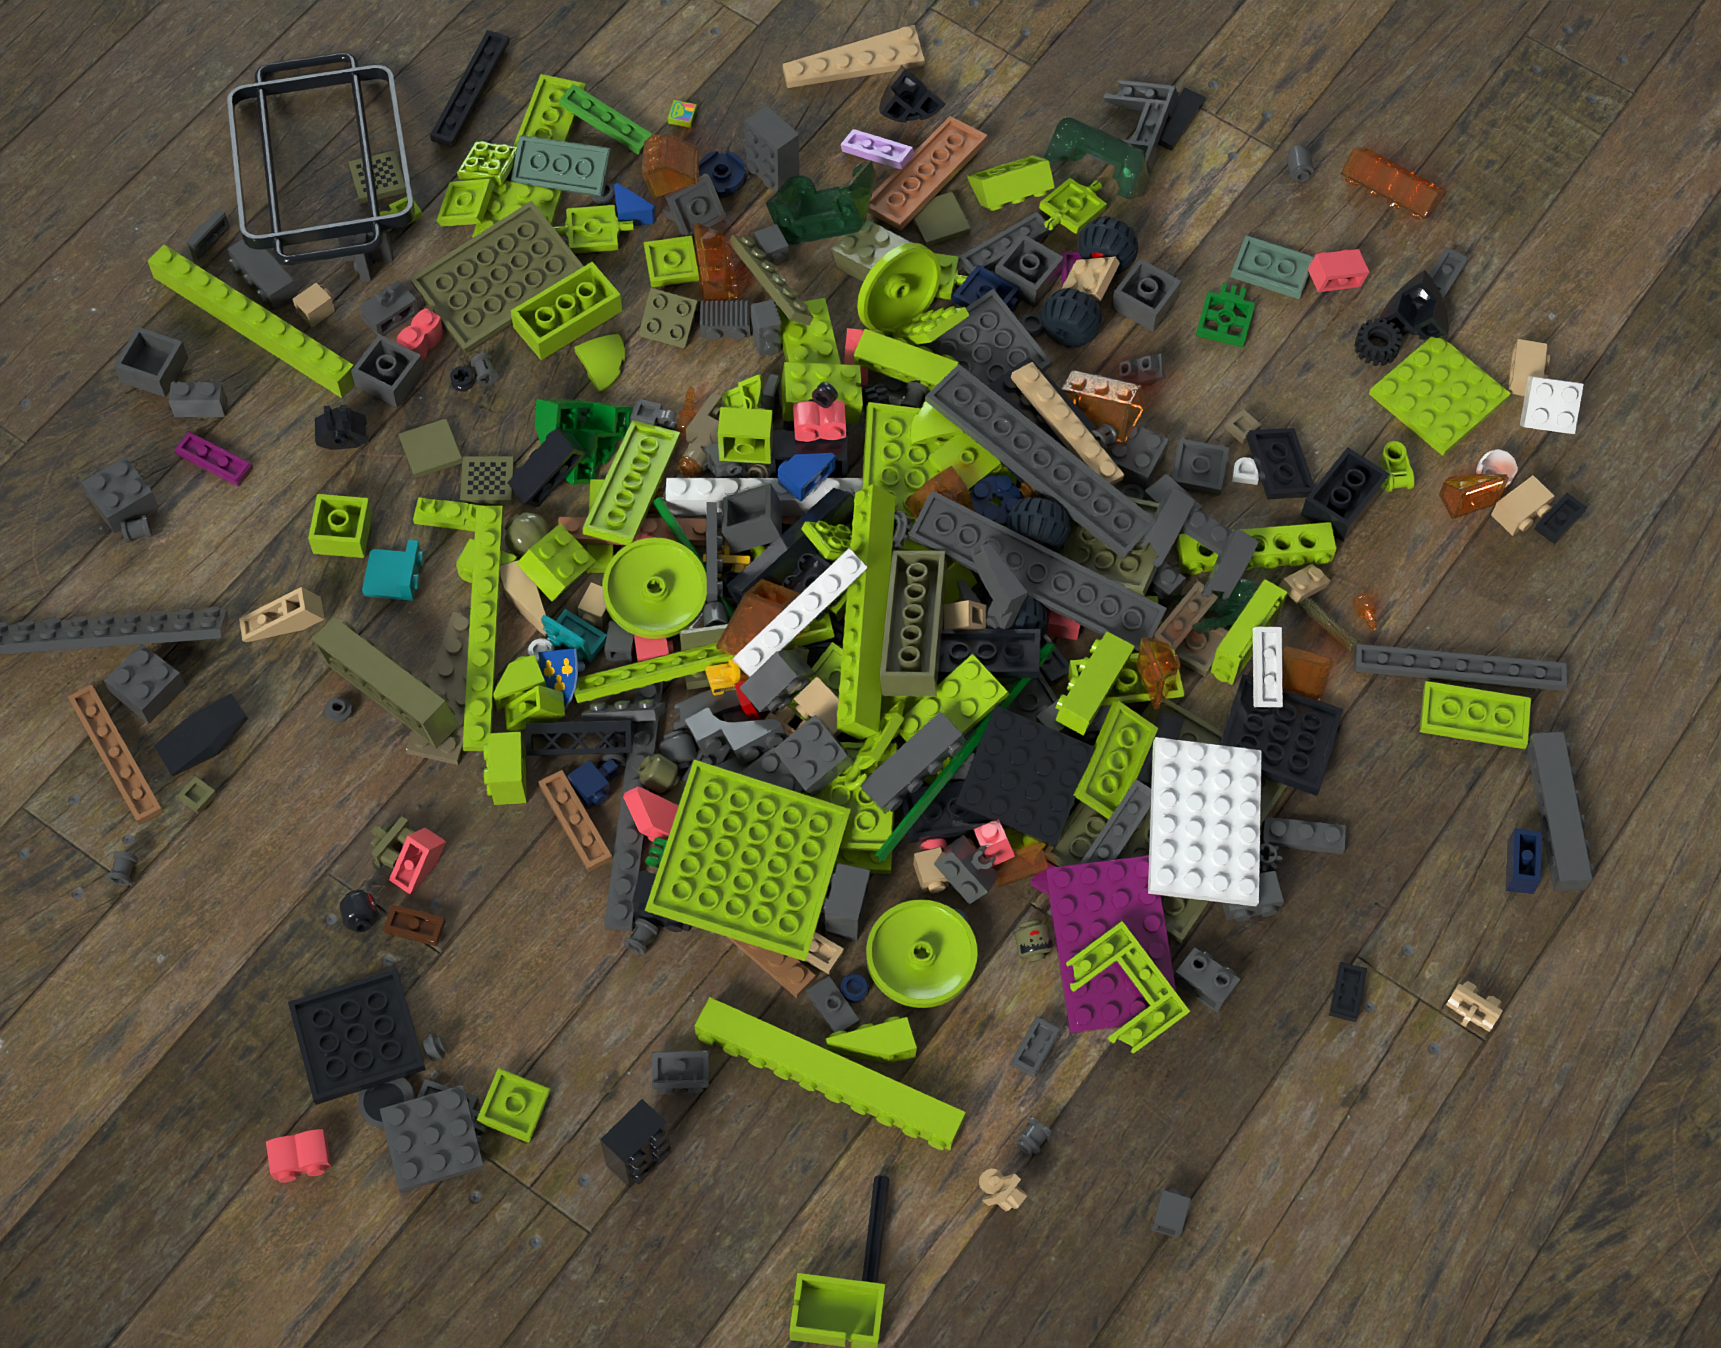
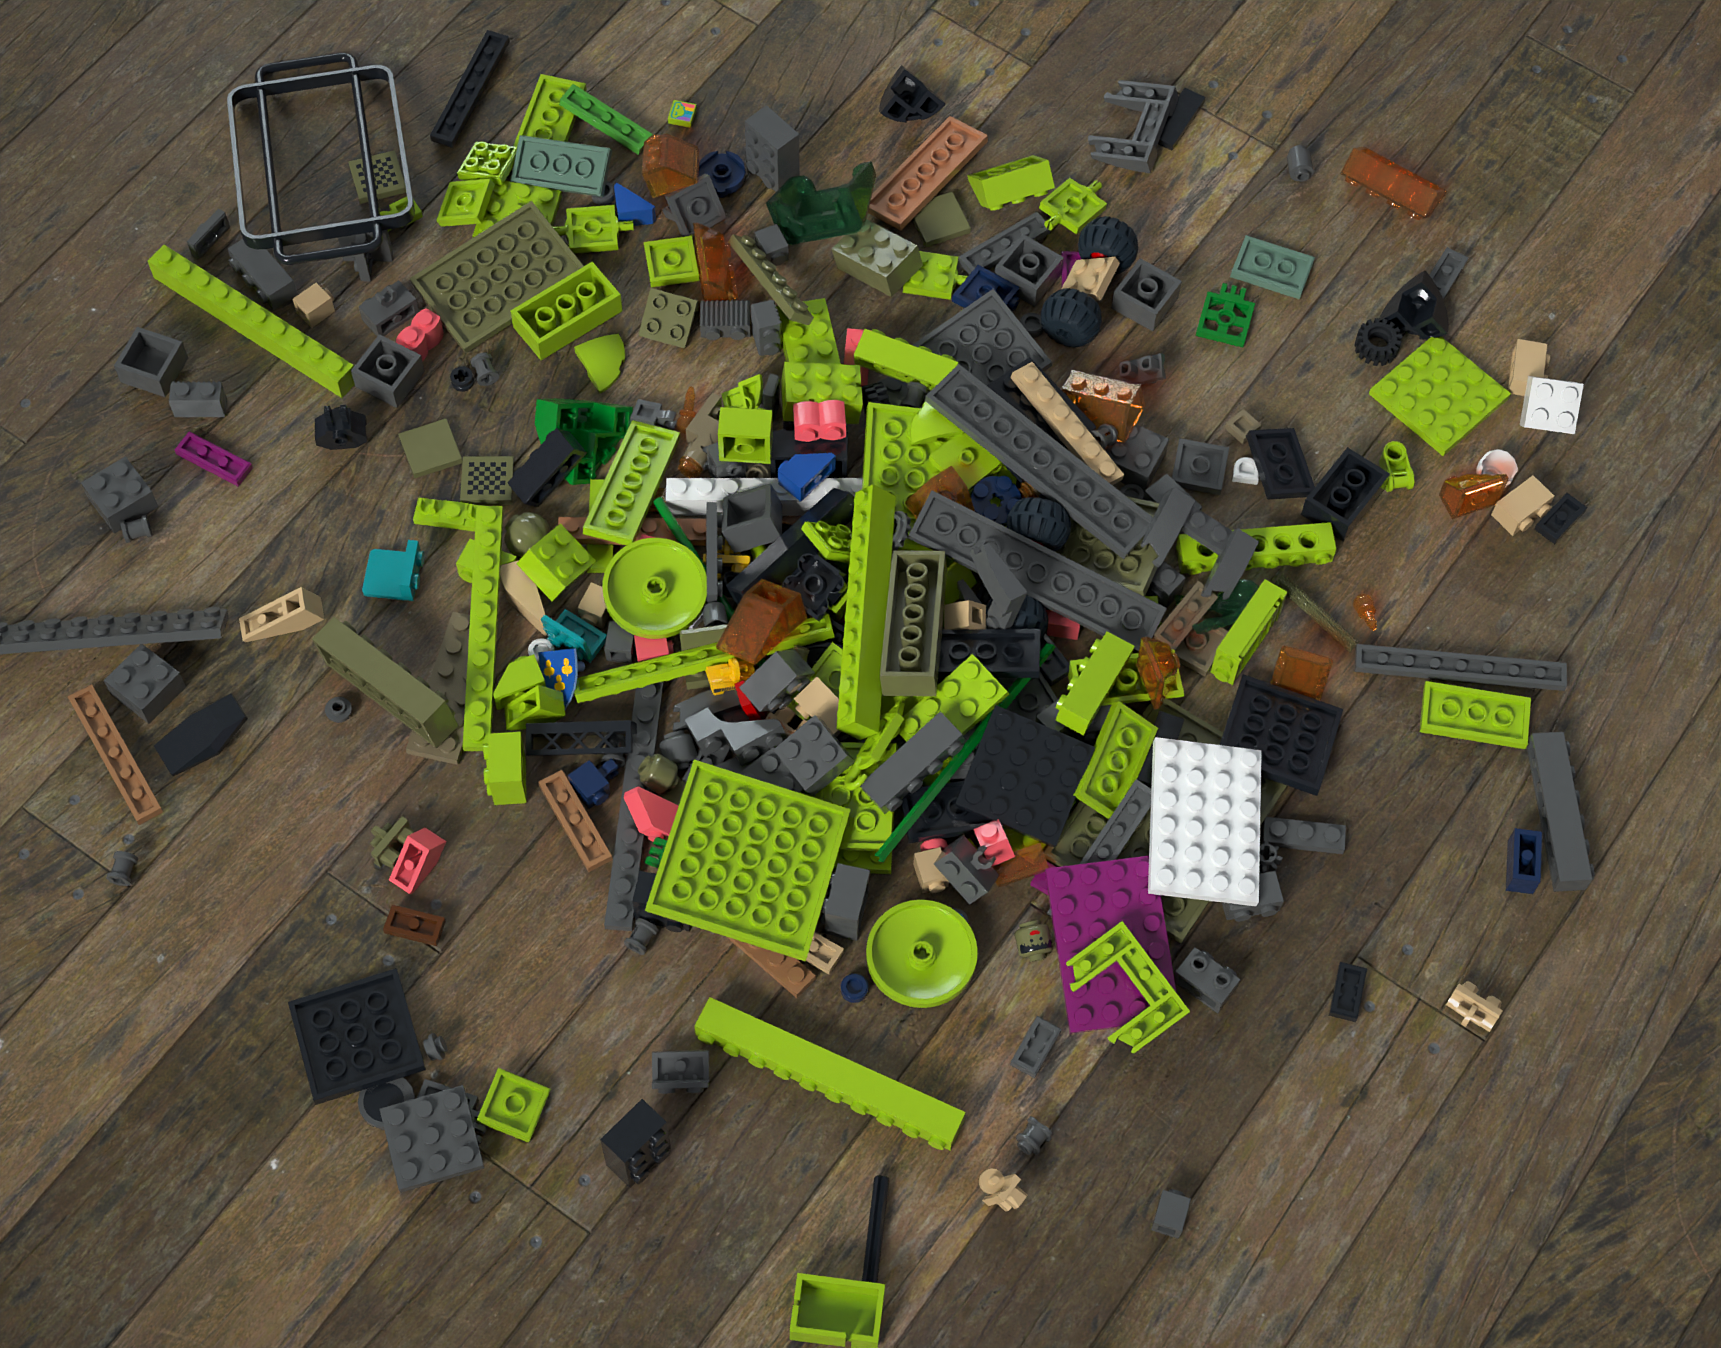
(197, 795): olive plate -> none
(298, 1155): coral brick -> none
(340, 526): lime brick -> none
(358, 911): black head -> none
(622, 710): dark grey plate -> none
(800, 612): white plate -> none
(824, 395): black bush -> none
(832, 1006): dark grey plate -> none
(858, 59): tan wing -> none
(877, 149): lavender plate -> none
(879, 1043): lime slope -> none
(899, 287): lime dish -> none
(929, 325): lime plate -> none
(1075, 138): clear green windscreen -> none
(1267, 667): white plate -> none
(1304, 583): tan plate -> none
(1338, 270): coral brick -> none

